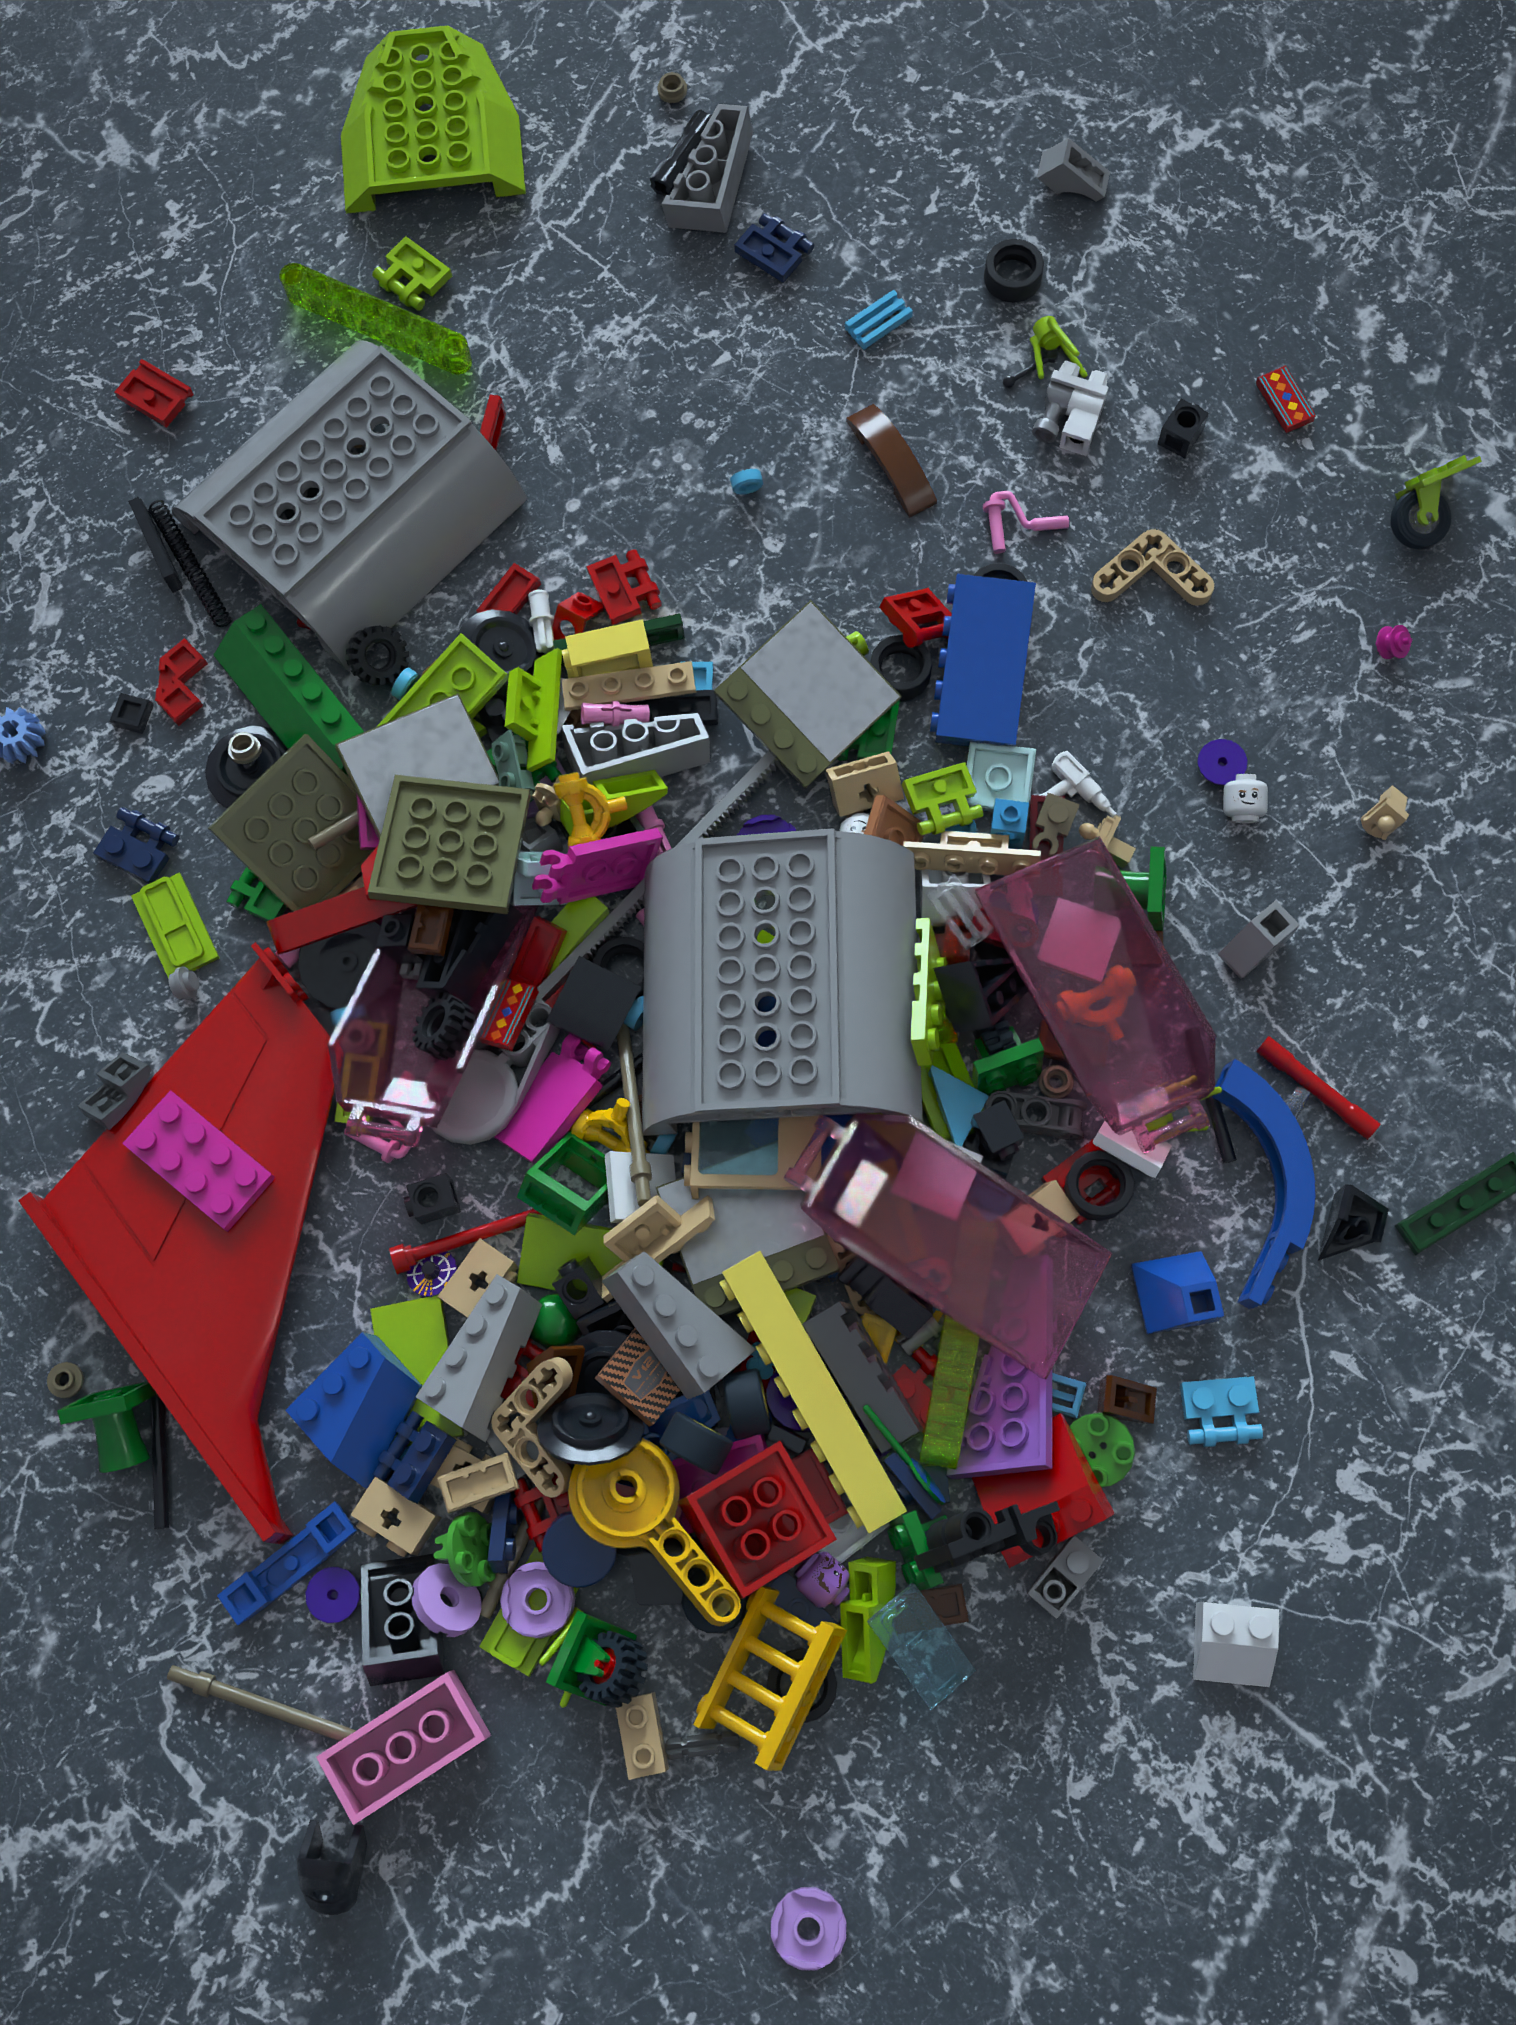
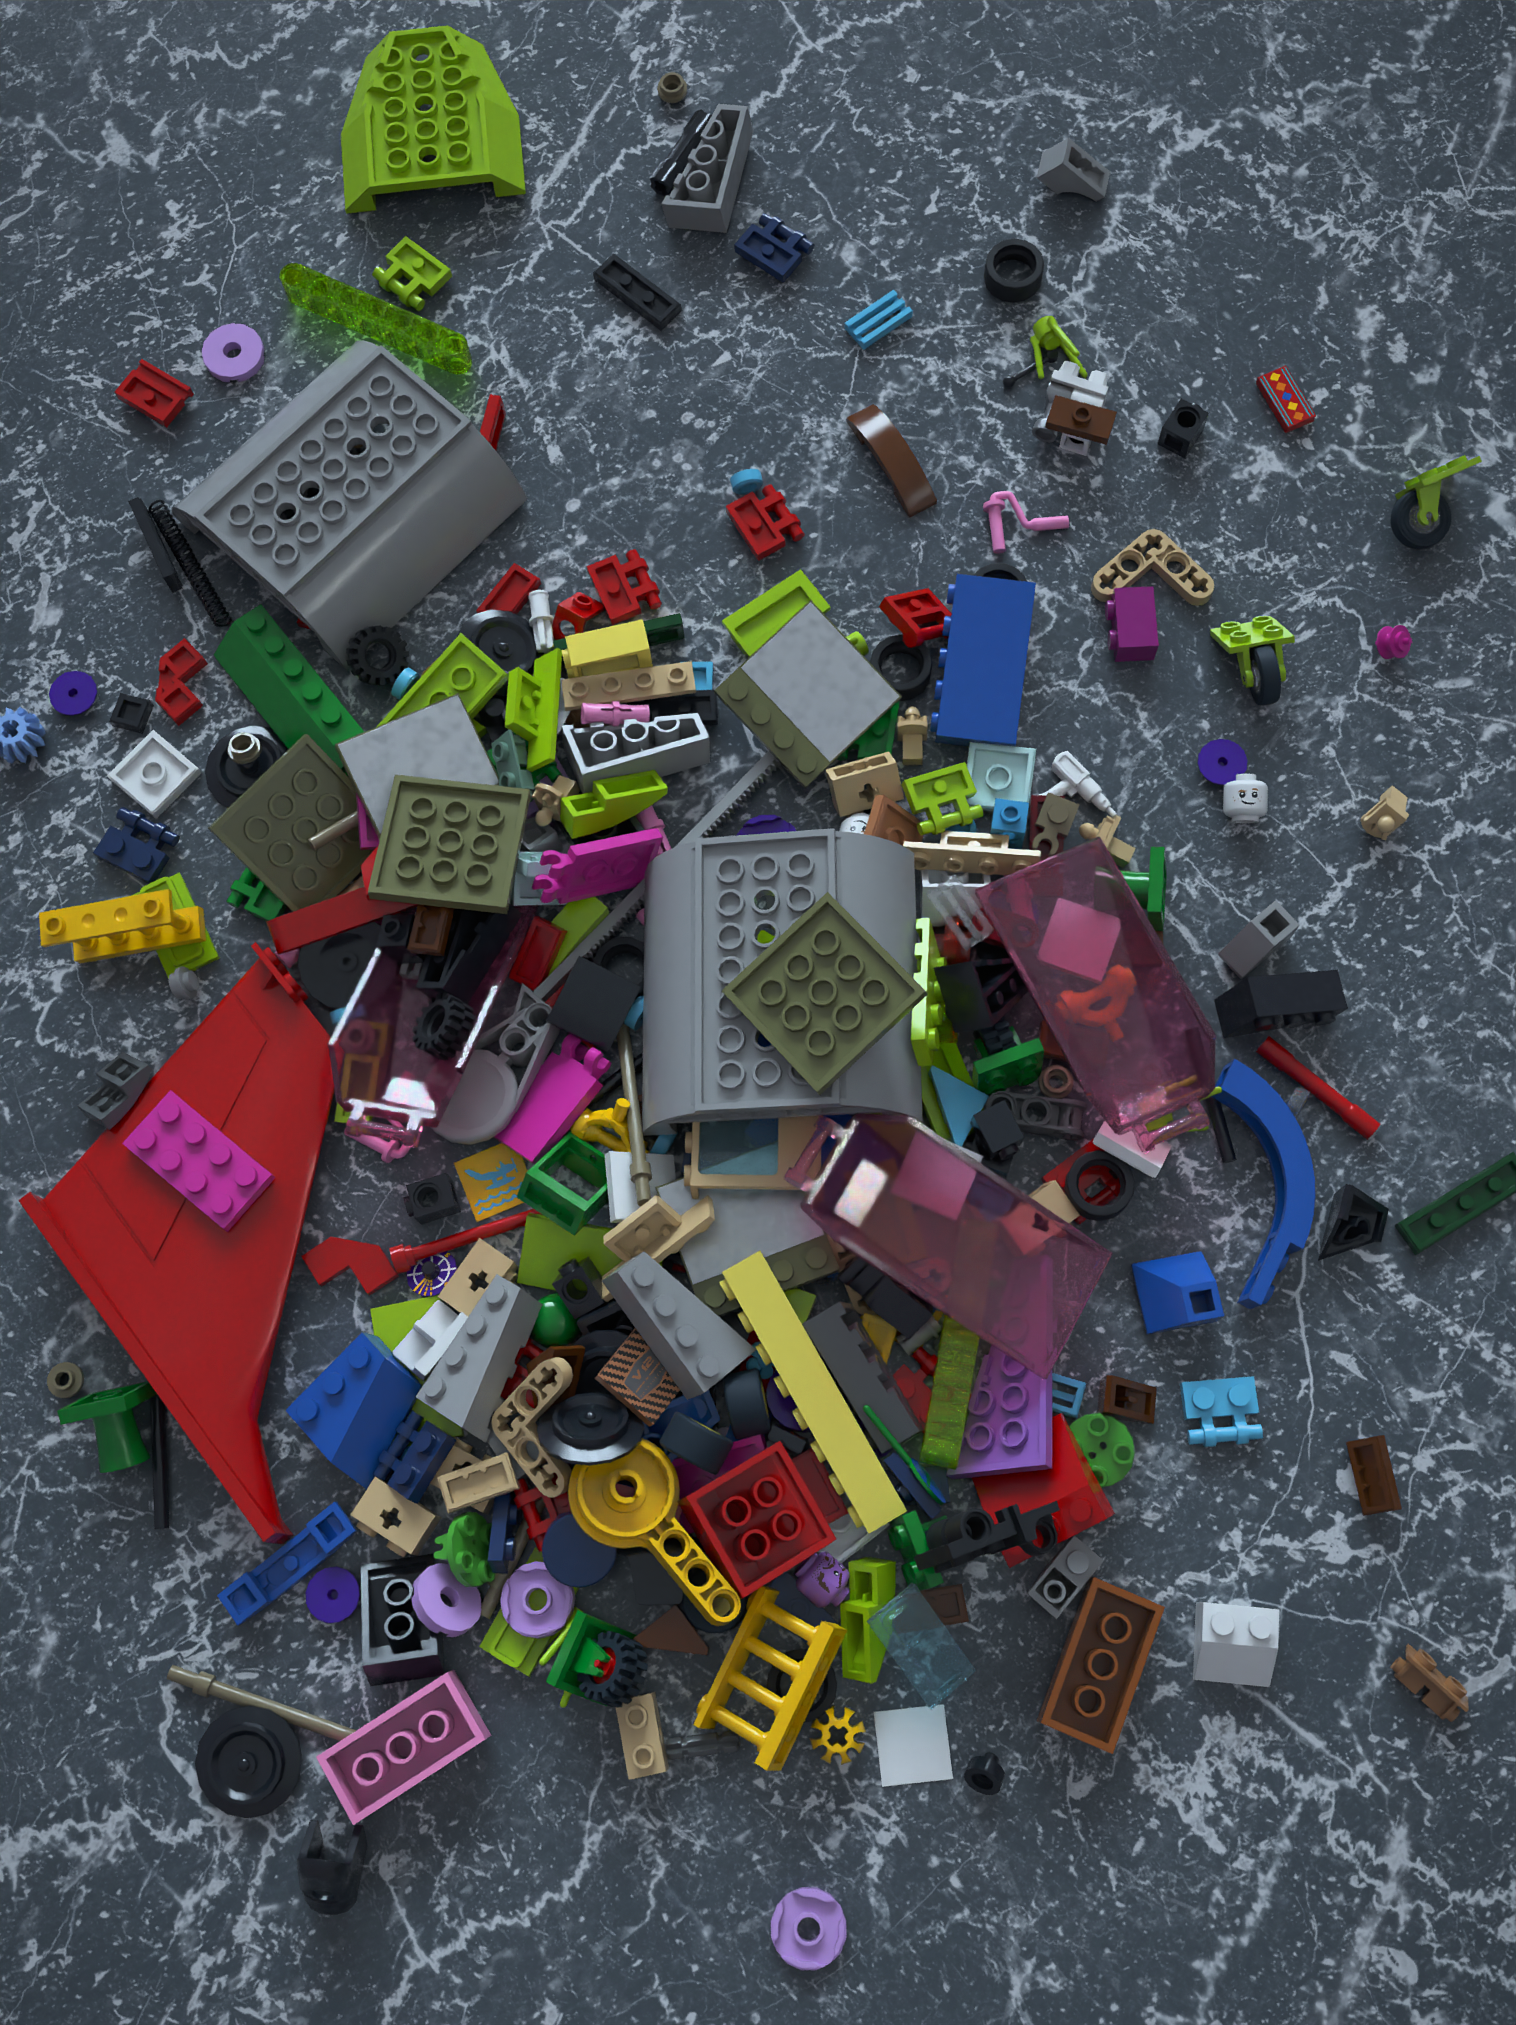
(73, 693): none -> dark purple piece
(122, 926): none -> yellow fence
(154, 774): none -> white tile
(226, 339): none -> lavender tile
(248, 1761): none -> black piece
(338, 1255): none -> red tile
(429, 1339): none -> white panel
(492, 1180): none -> yellow sticker
(509, 1014): red tile -> none
(573, 791): yellow piece -> none
(637, 292): none -> black tile
(673, 1633): none -> reddish brown slope
(757, 527): none -> red plate
(770, 611): none -> lime piece
(824, 993): none -> olive plate
(836, 1746): none -> yellow piece
(912, 732): none -> tan piece
(913, 1745): none -> white sticker
(985, 1774): none -> black tile
(1081, 419): none -> reddish brown plate
(1100, 1664): none -> dark orange brick
(1133, 624): none -> magenta brick
(1262, 665): none -> lime plate
(1280, 1002): none -> black wedge
(1373, 1475): none -> reddish brown plate
(1443, 1692): none -> medium nougat hinge

